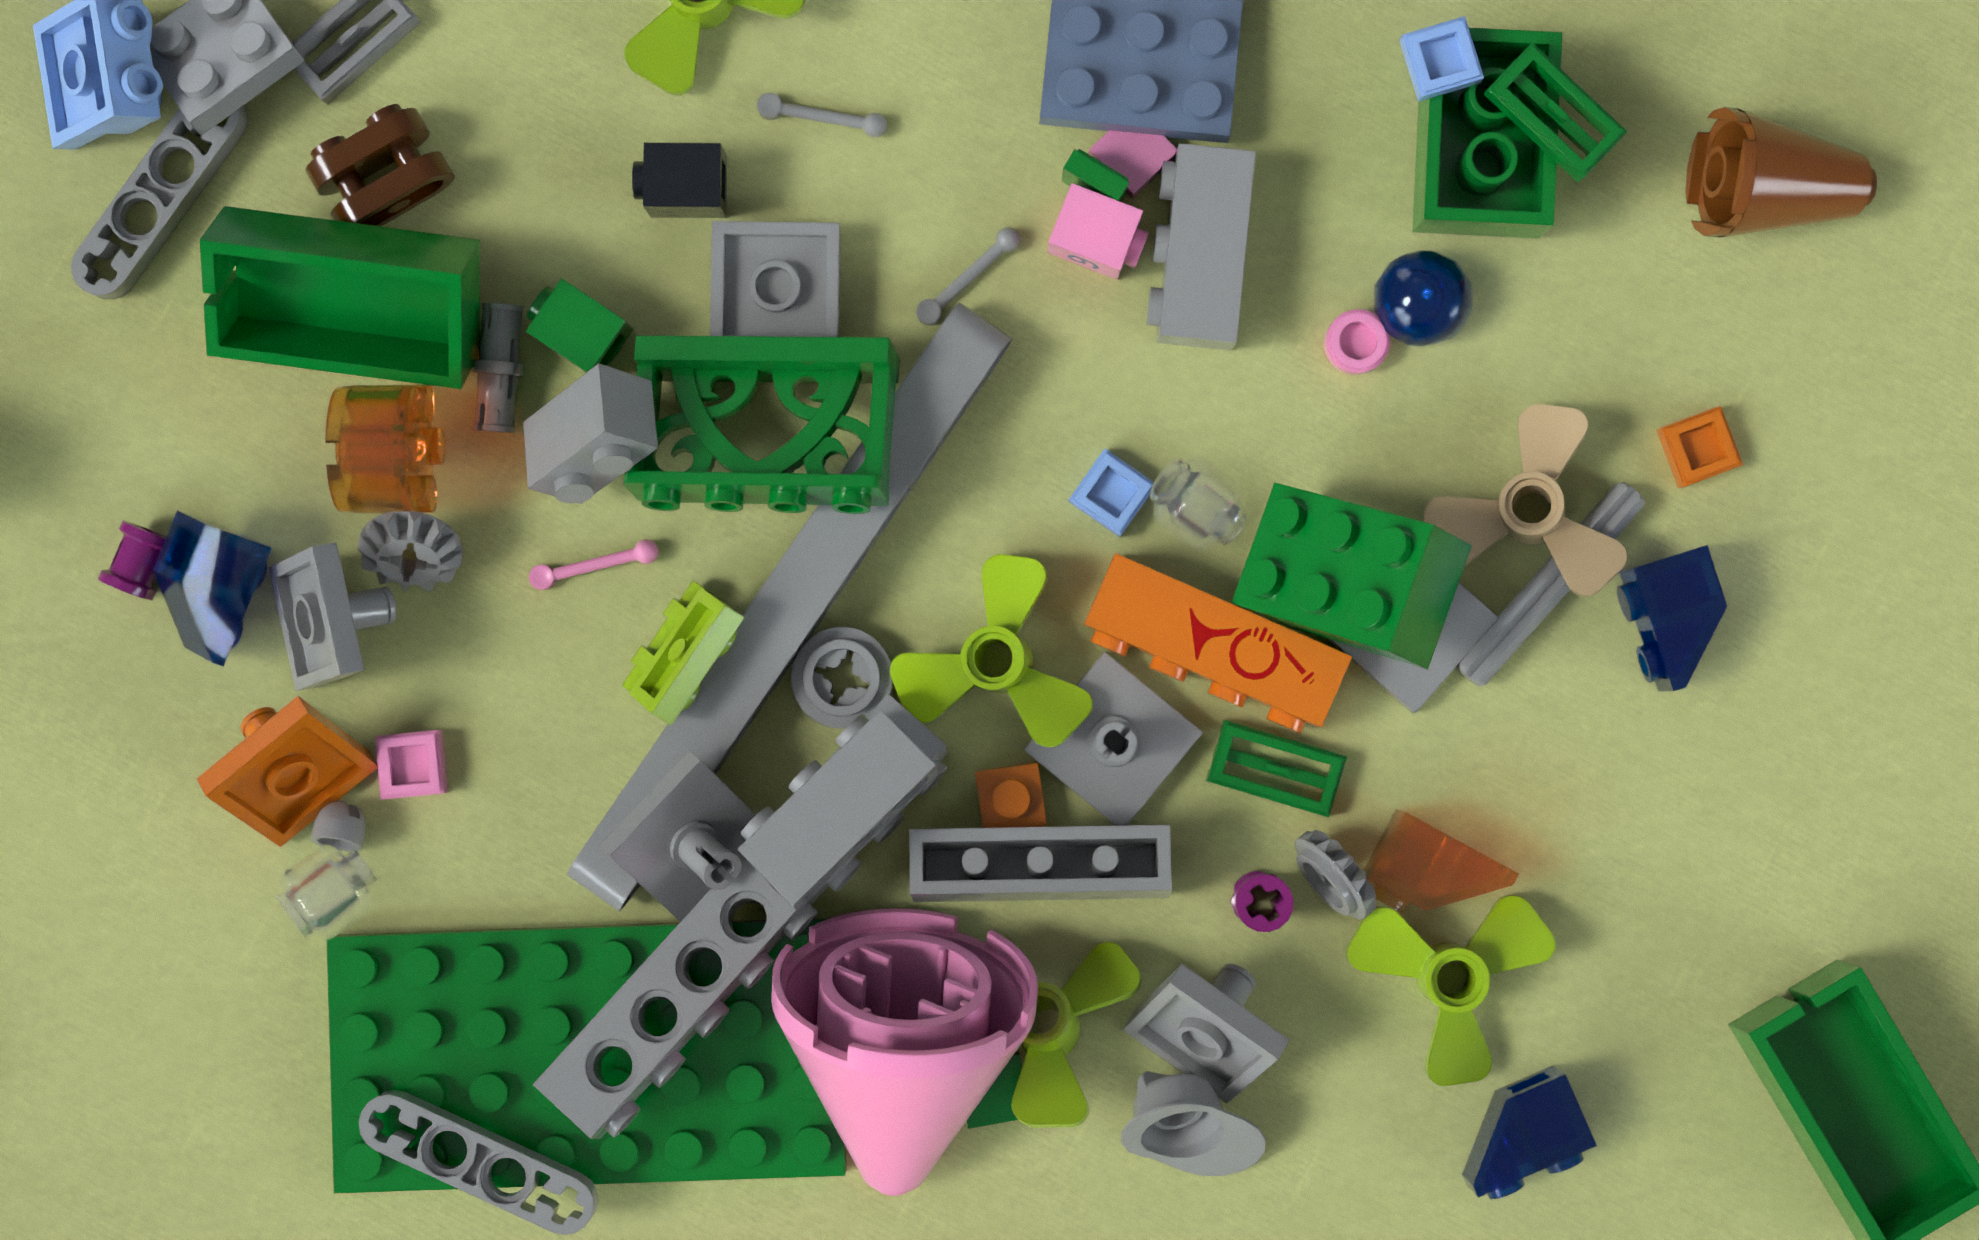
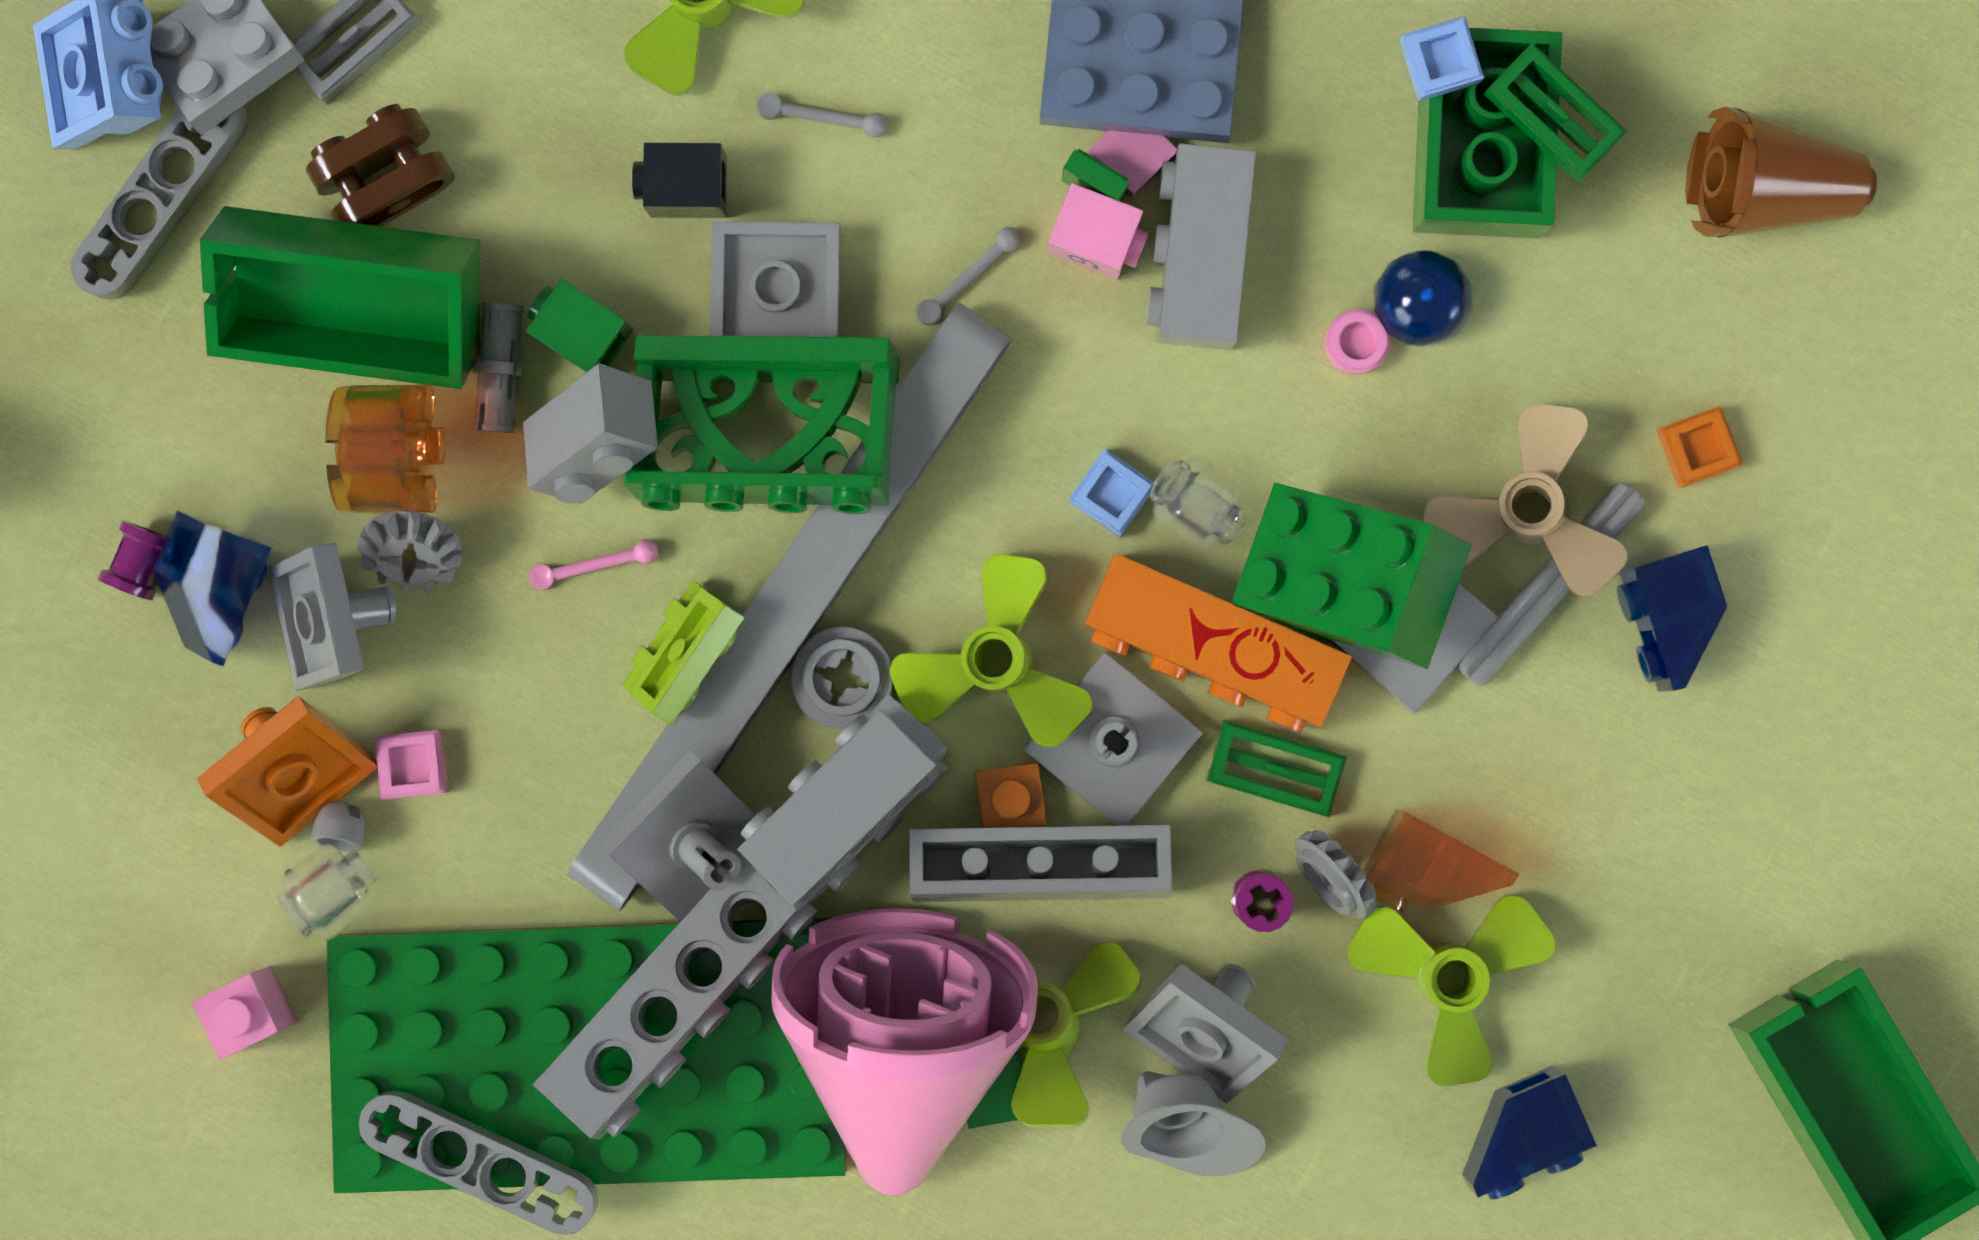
(244, 1012): none -> bright pink brick

